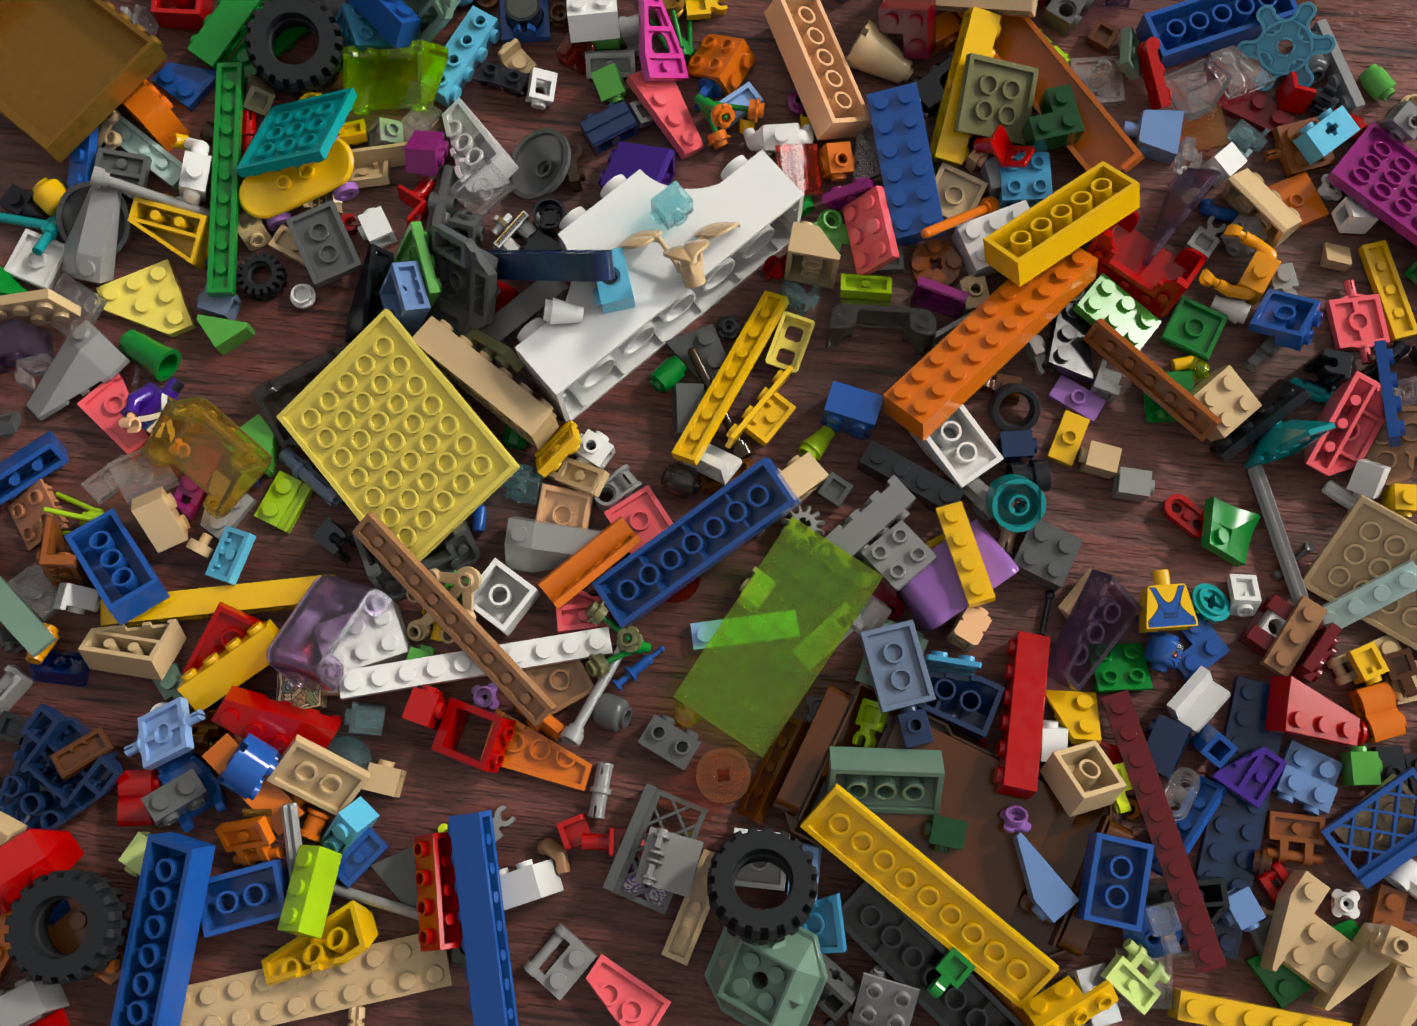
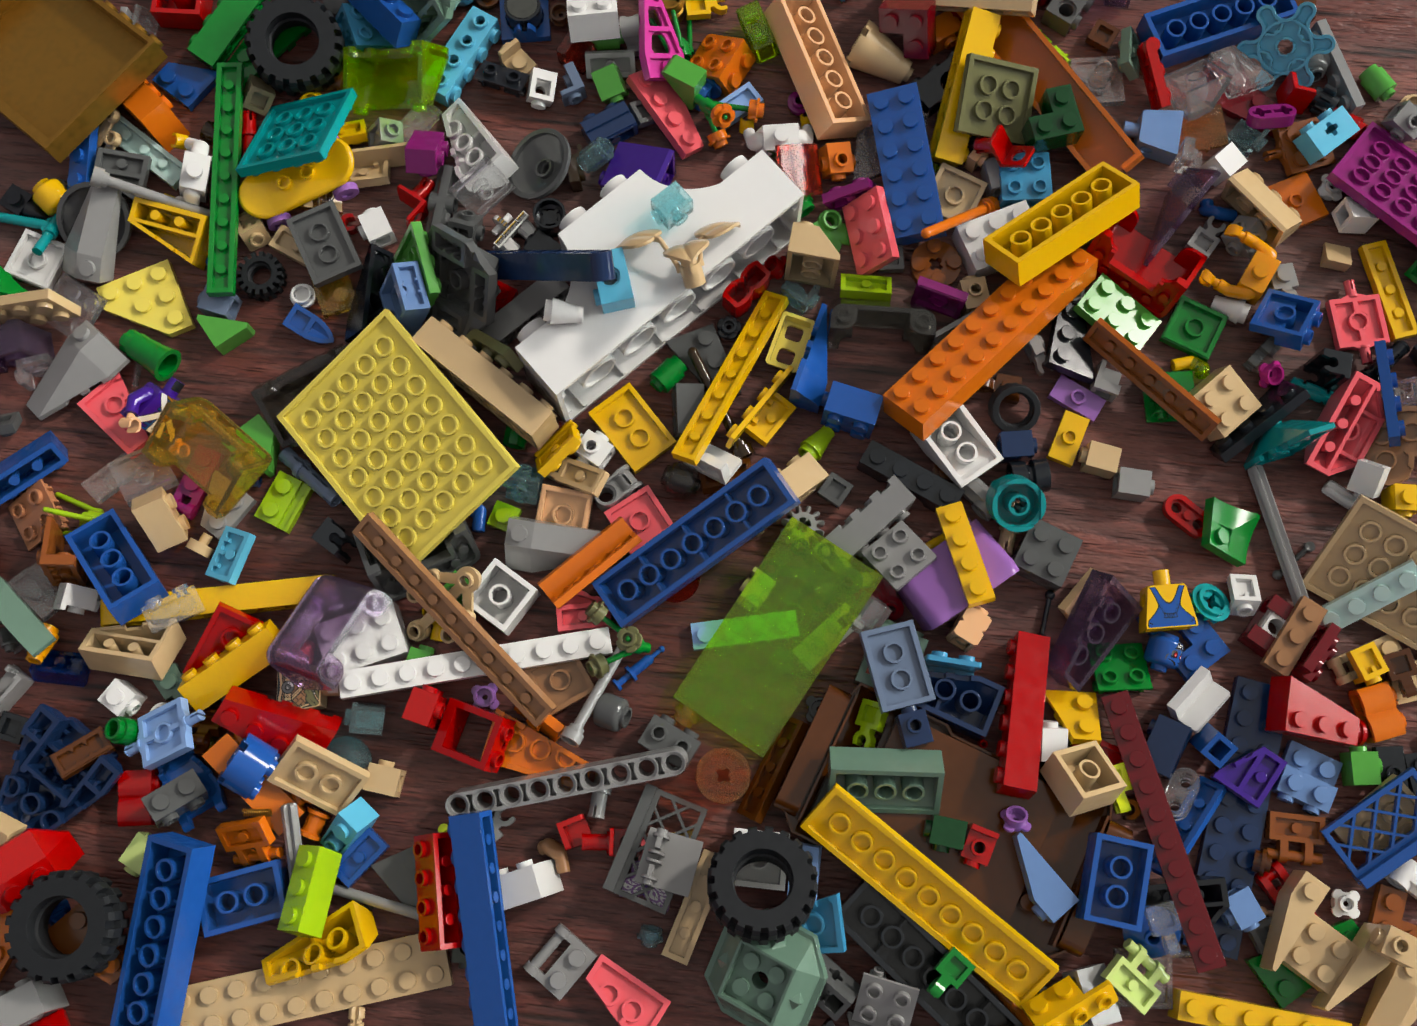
(122, 698): none -> white brick
(122, 730): none -> green brick
(173, 609): none -> clear brick
(308, 325): none -> blue plate
(335, 296): none -> clear yellow plate
(500, 515): none -> lime plate
(575, 88): none -> sand blue bracket
(581, 784): none -> light grey beam
(595, 154): none -> clear light blue brick
(632, 428): none -> yellow plate
(650, 935): none -> clear light blue plate
(685, 78): none -> bright green slope
(749, 287): none -> red brick
(757, 31): none -> clear neon green brick
(811, 377): none -> blue wedge
(978, 834): none -> red brick
(1270, 374): none -> dark pink plate
(1271, 116): none -> magenta beam

